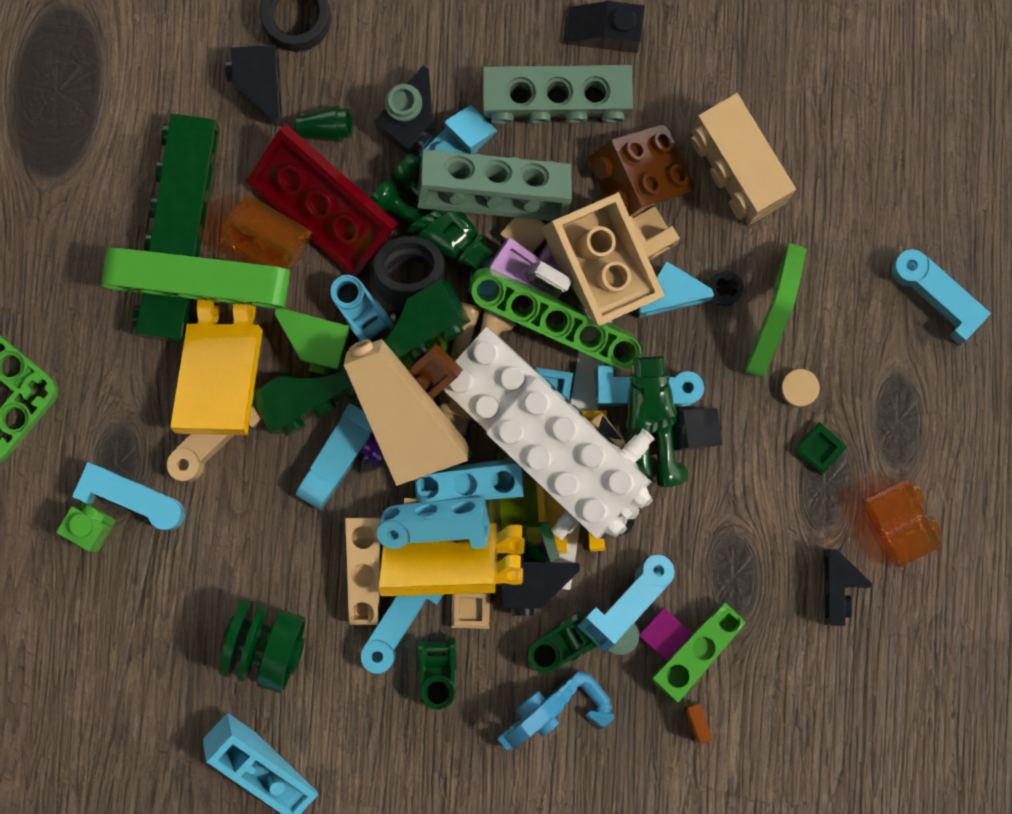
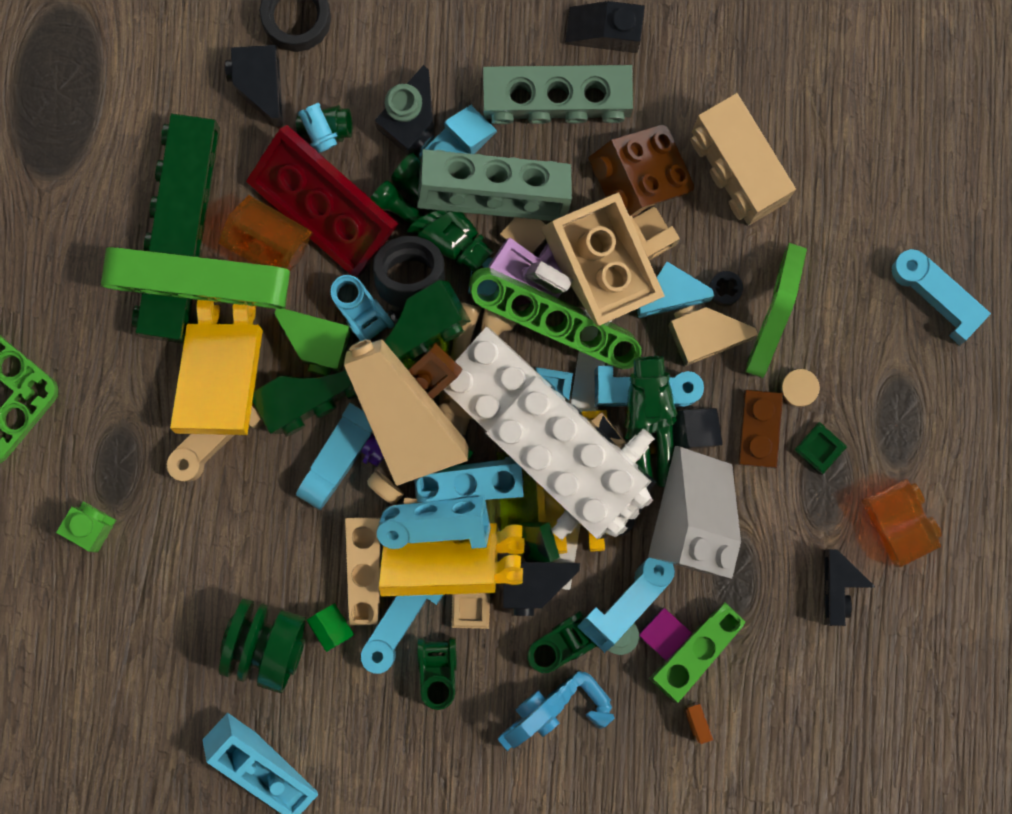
(161, 510): medium azure leg -> none
(317, 128): none -> medium azure pin
(330, 627): none -> green tile
(385, 488): none -> tan tile
(698, 515): none -> light grey slope
(707, 333): none -> tan slope
(760, 429): none -> reddish brown plate

